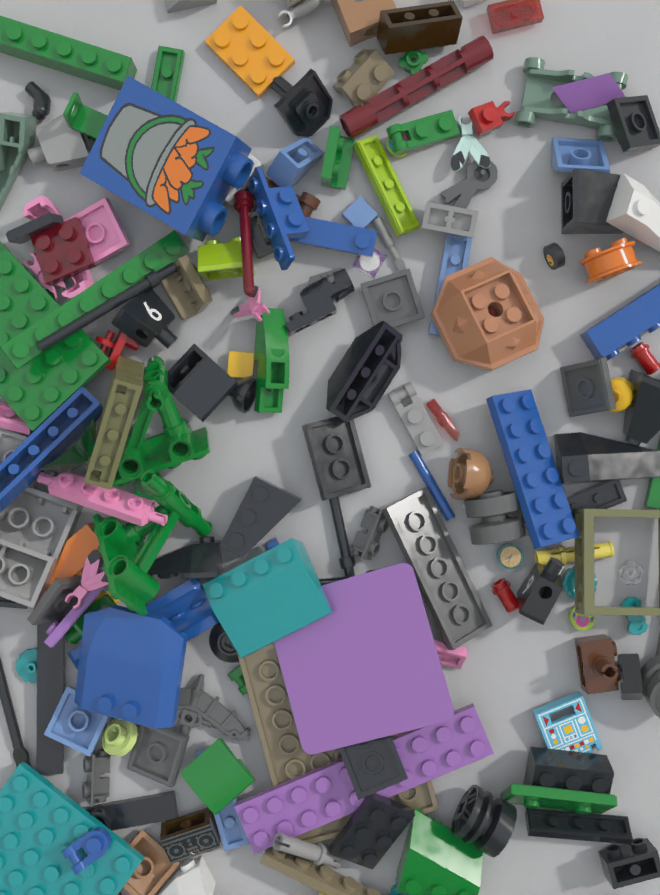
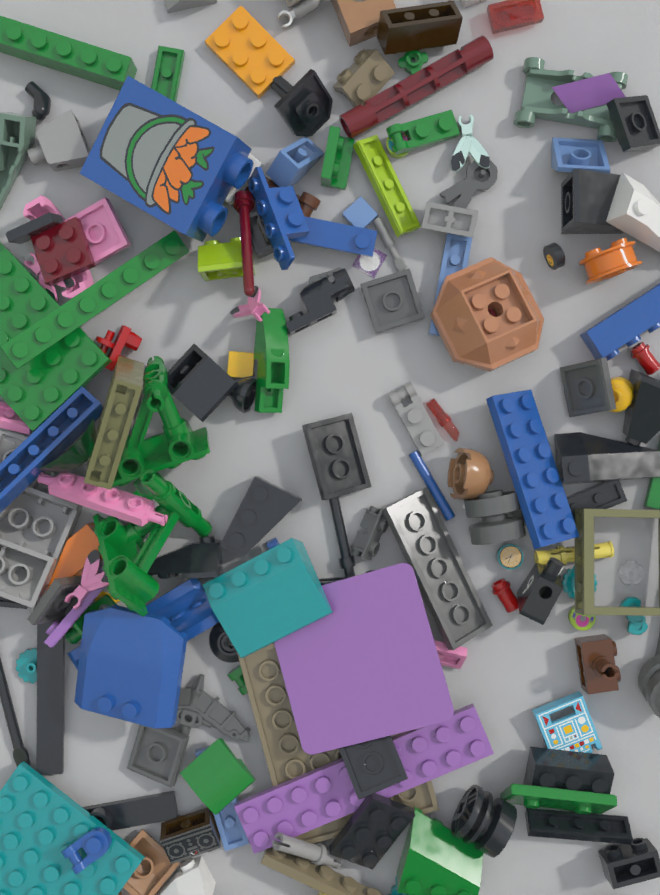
(75, 726): medium blue slope -> none
(83, 118): green bracket -> none
(96, 786): dark grey hinge -> none
(119, 737): yellowish green plate -> none
(146, 320): black torso -> none
(150, 280): black bar -> none
(186, 289): dark tan bracket -> none
(364, 372): black wedge -> none
(488, 117): red plate -> none
(631, 676): black piece -> none

